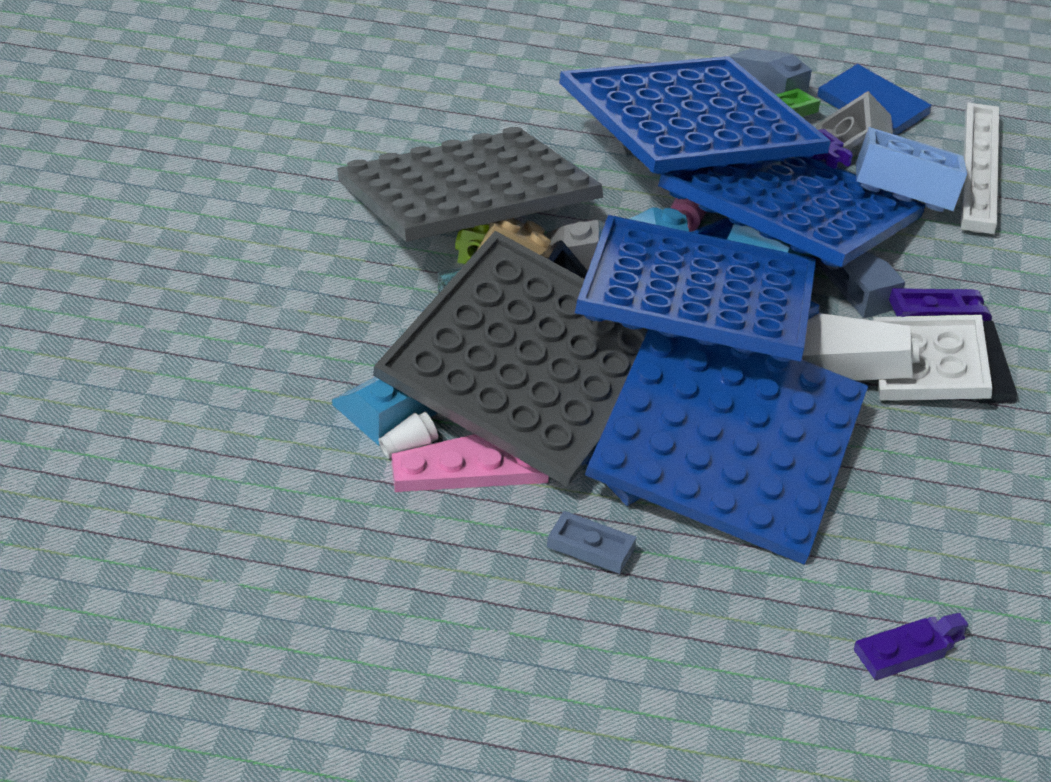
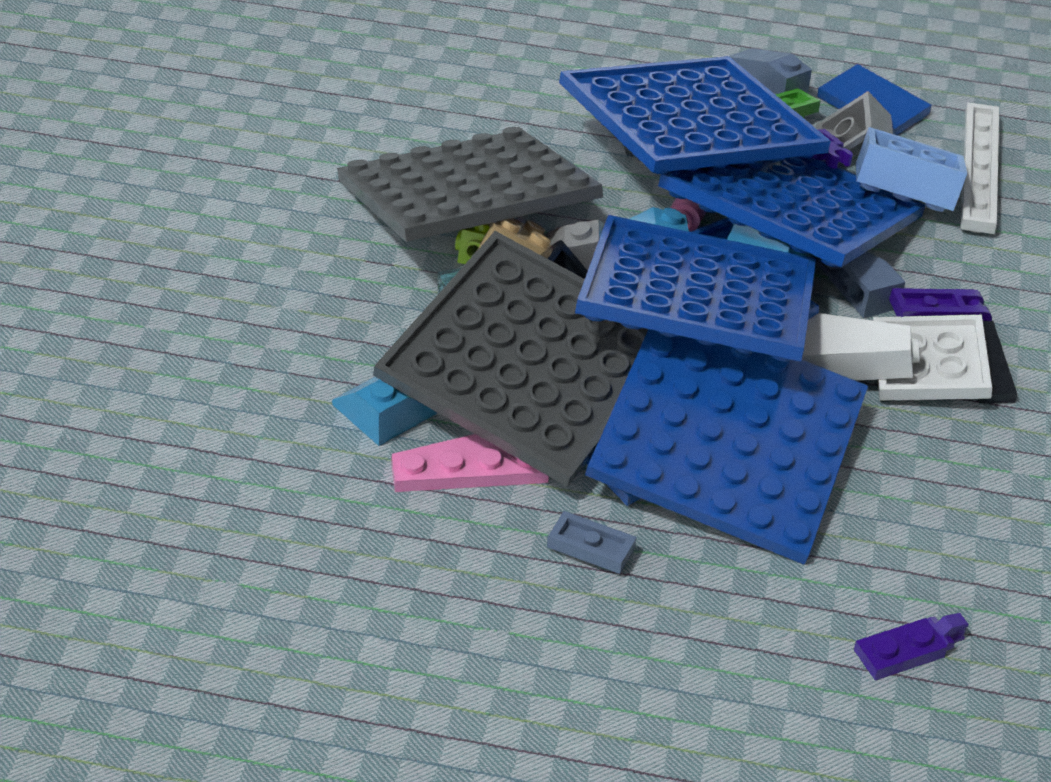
(409, 434): white cone -> none

